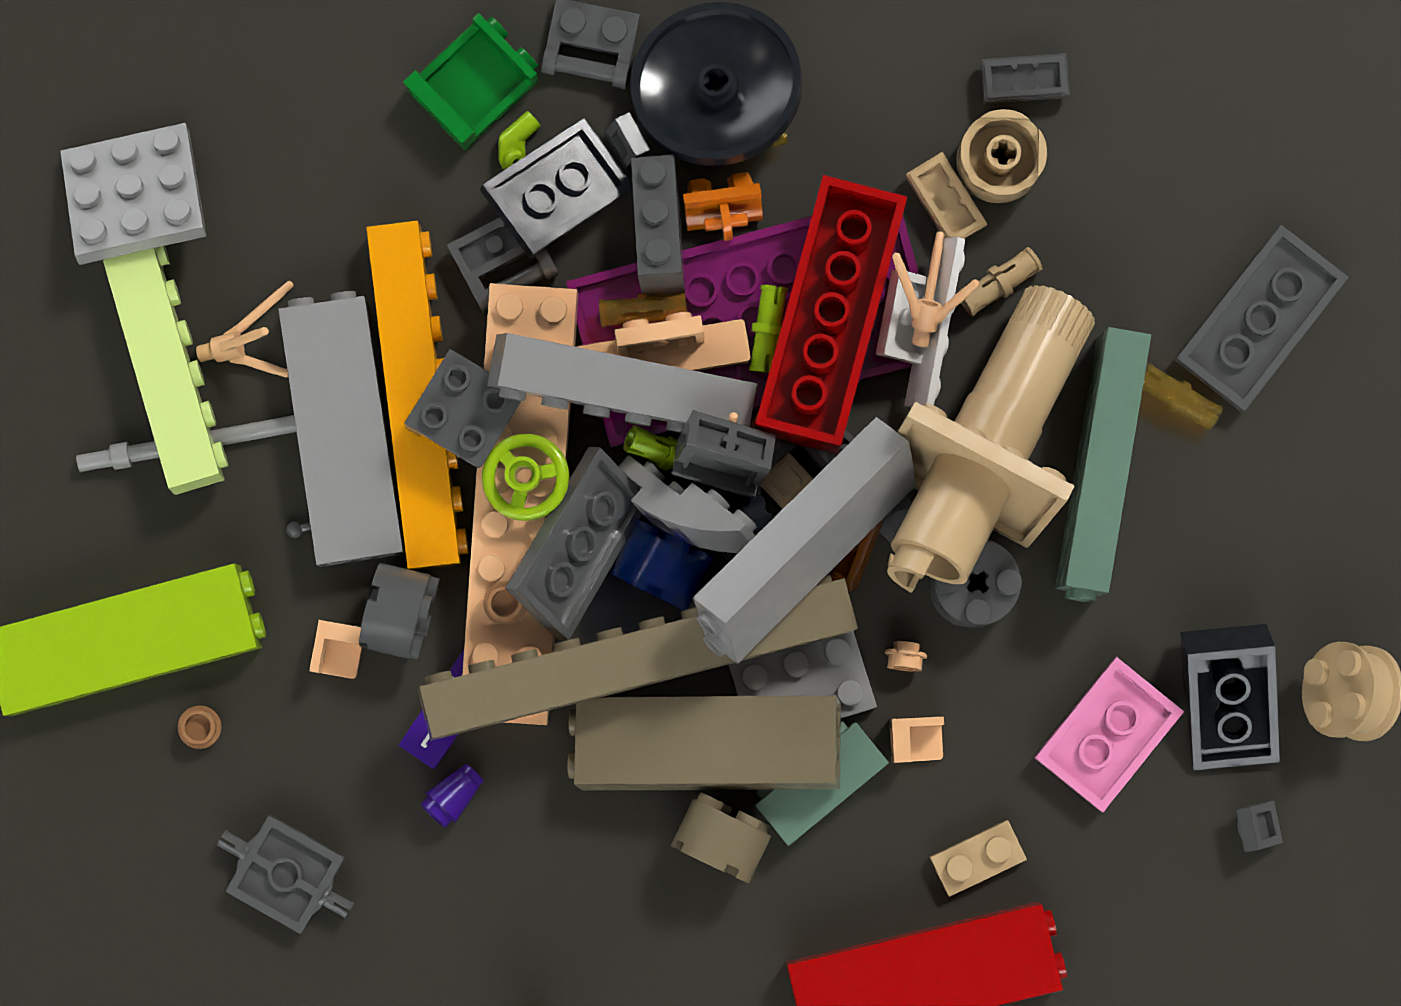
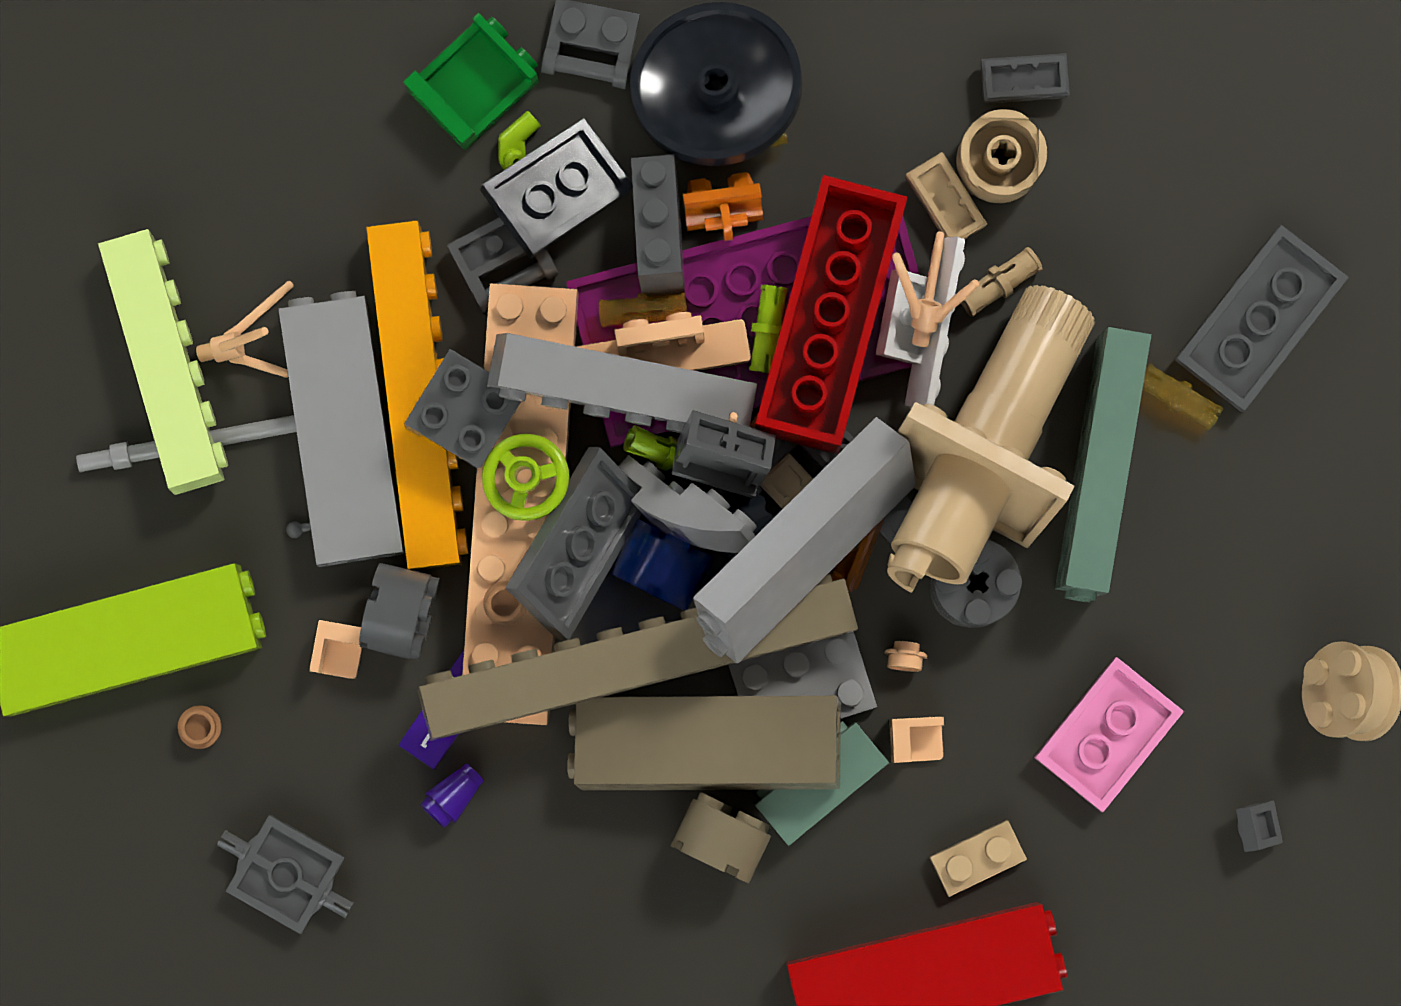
(132, 193): light grey plate -> none
(627, 139): dark grey plate -> none
(1231, 696): black slope -> none

